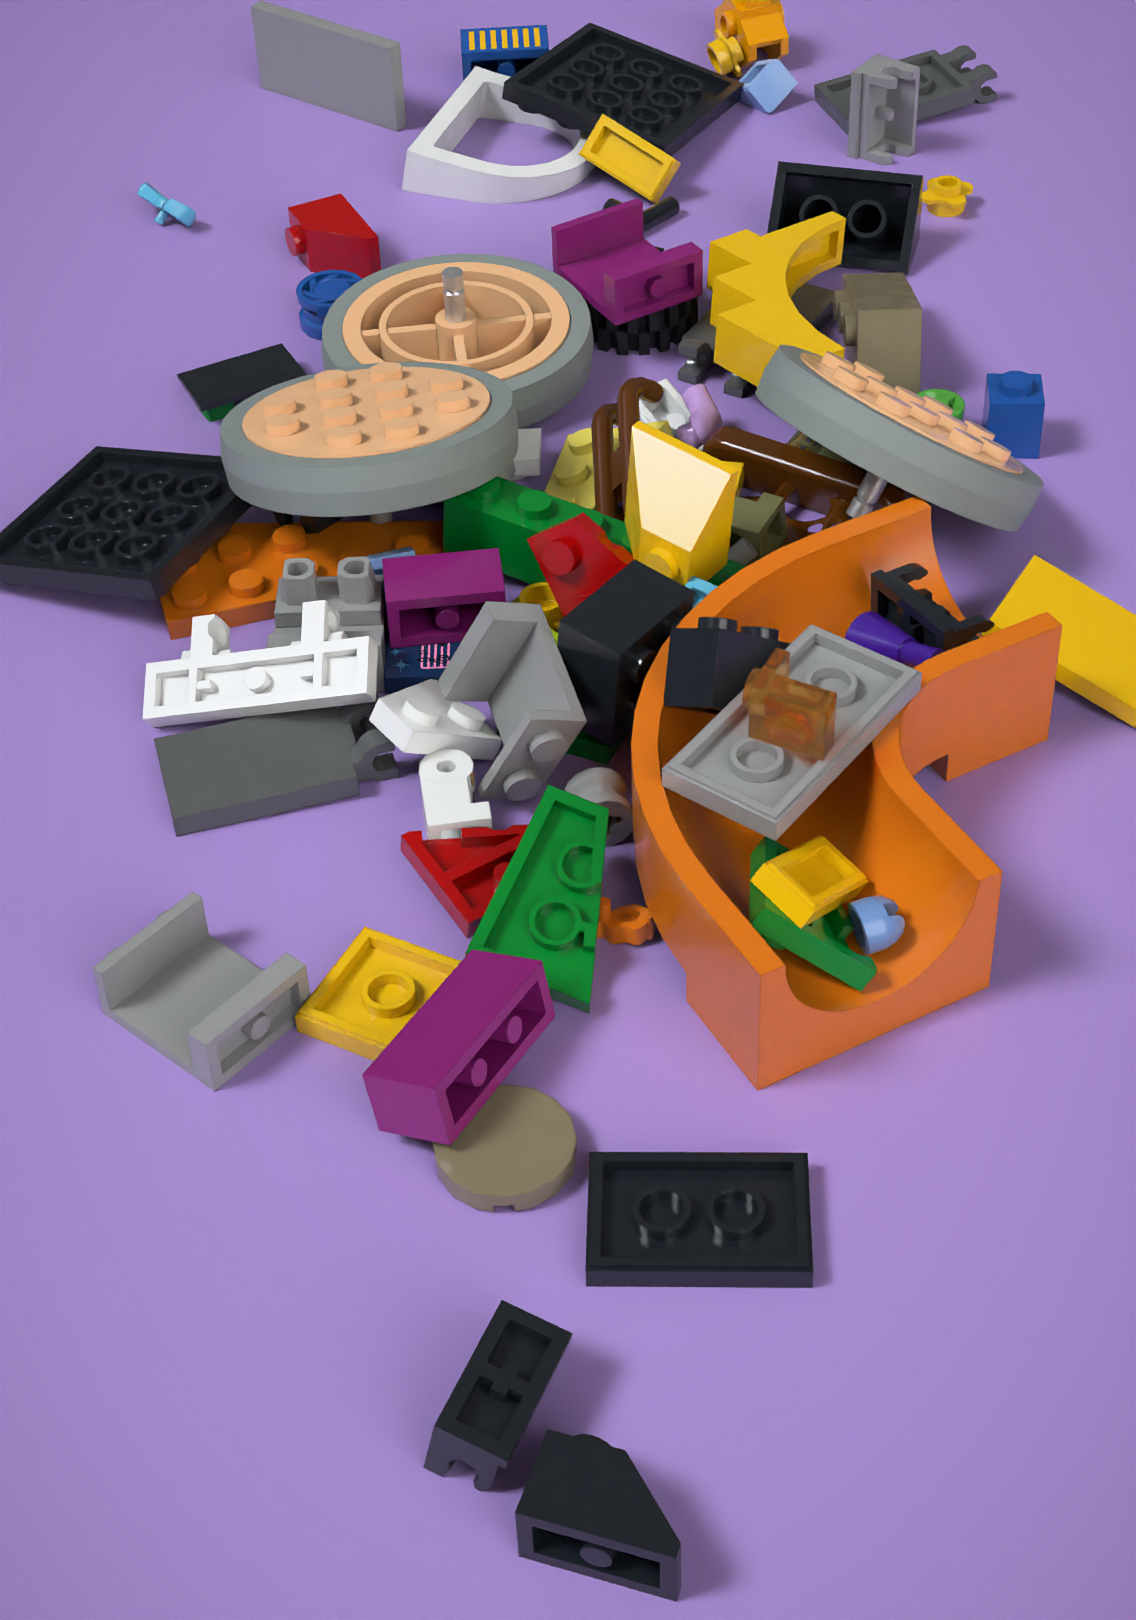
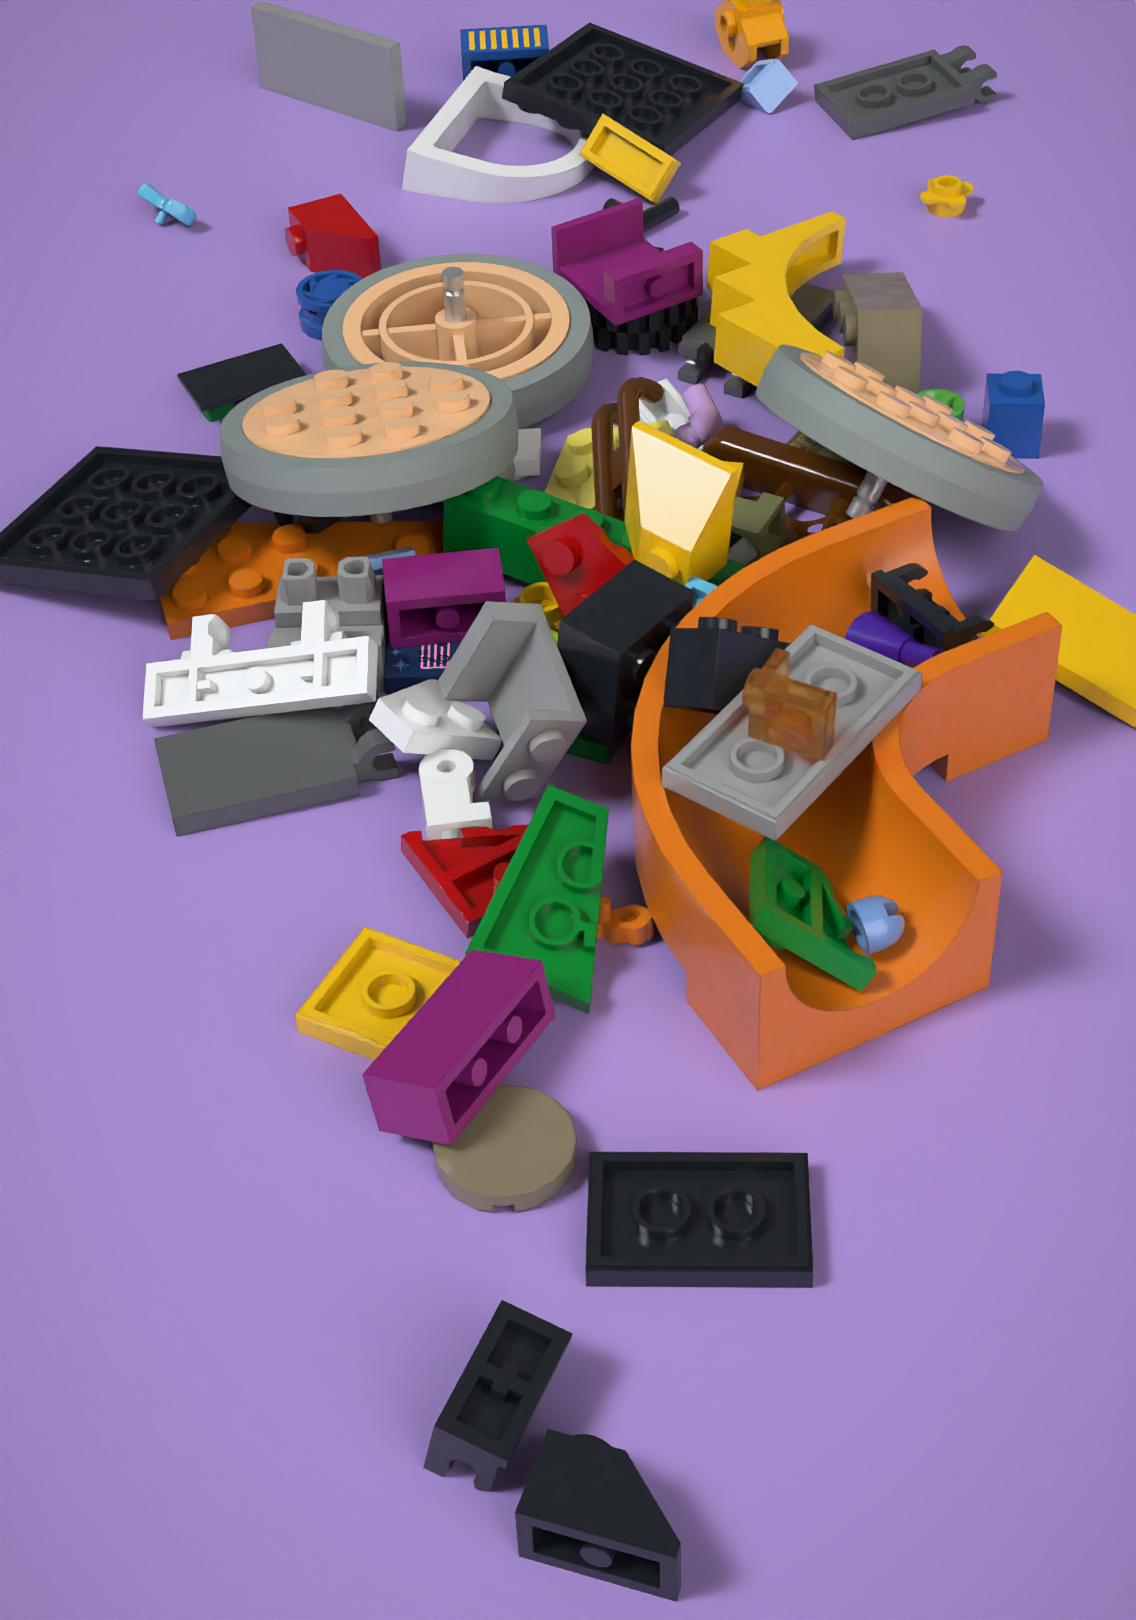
(199, 996): light grey panel -> none
(608, 790): light grey wheel -> none
(725, 54): yellow plate -> none
(809, 880): yellow tile -> none
(878, 209): black slope -> none
(883, 110): light grey hinge -> none

